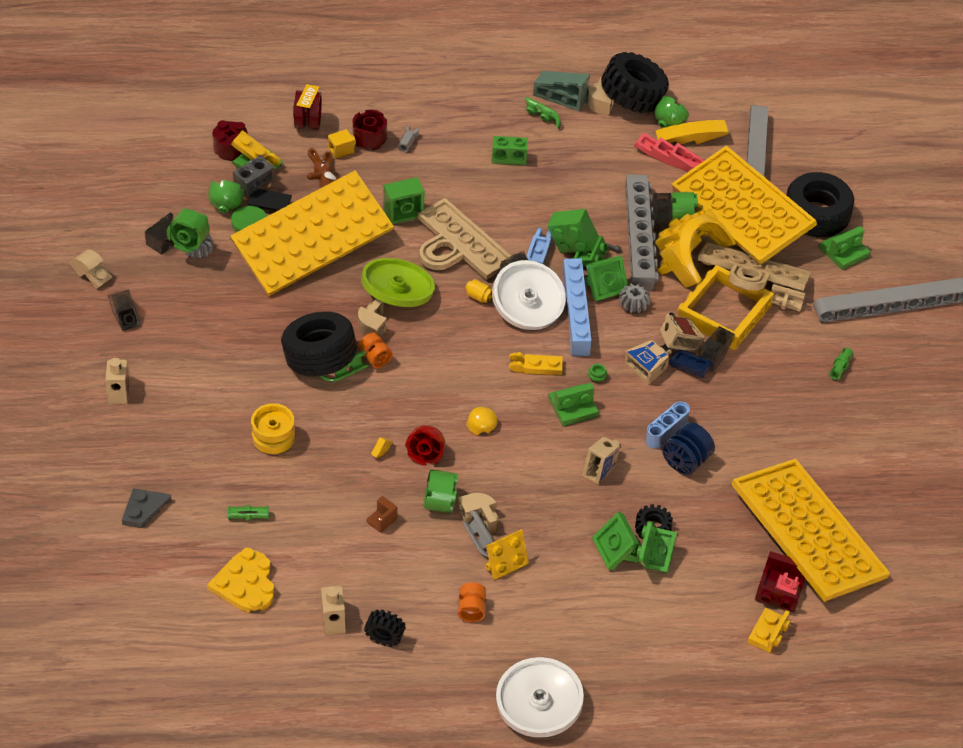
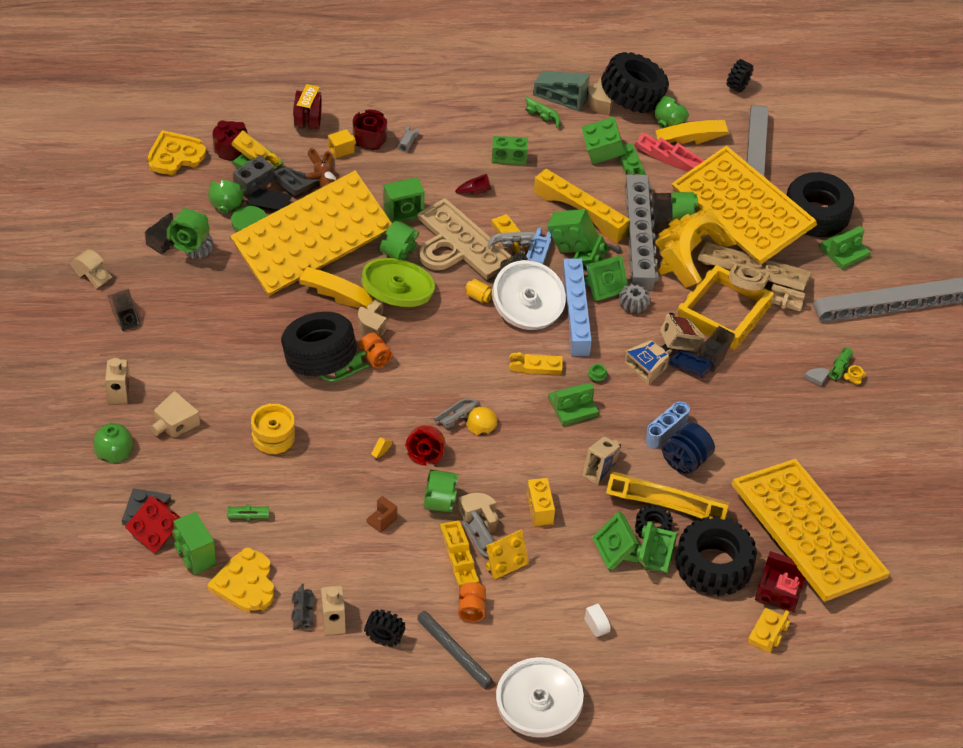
(113, 443): none -> bright green cylinder
(153, 523): none -> red bracket
(174, 151): none -> yellow plate
(175, 416): none -> tan torso
(194, 543): none -> bright green brick
(294, 181): none -> dark grey wing
(300, 615): none -> dark grey hinge
(334, 286): none -> yellow slope
(399, 241): none -> bright green brick
(455, 649): none -> dark grey axle
(458, 553): none -> yellow slope
(459, 411): none -> light grey piece
(477, 185): none -> dark red plate
(505, 225): none -> yellow hinge
(508, 238): none -> light grey piece
(540, 502): none -> yellow brick
(597, 620): none -> white piece
(603, 140): none -> bright green brick
(609, 221): none -> yellow arch
(630, 161): none -> bright green hinge
(666, 496): none -> yellow arch
(710, 576): none -> black tyre
(740, 75): none -> black tyre
(817, 375): none -> light grey tile
(855, 374): none -> yellow plate

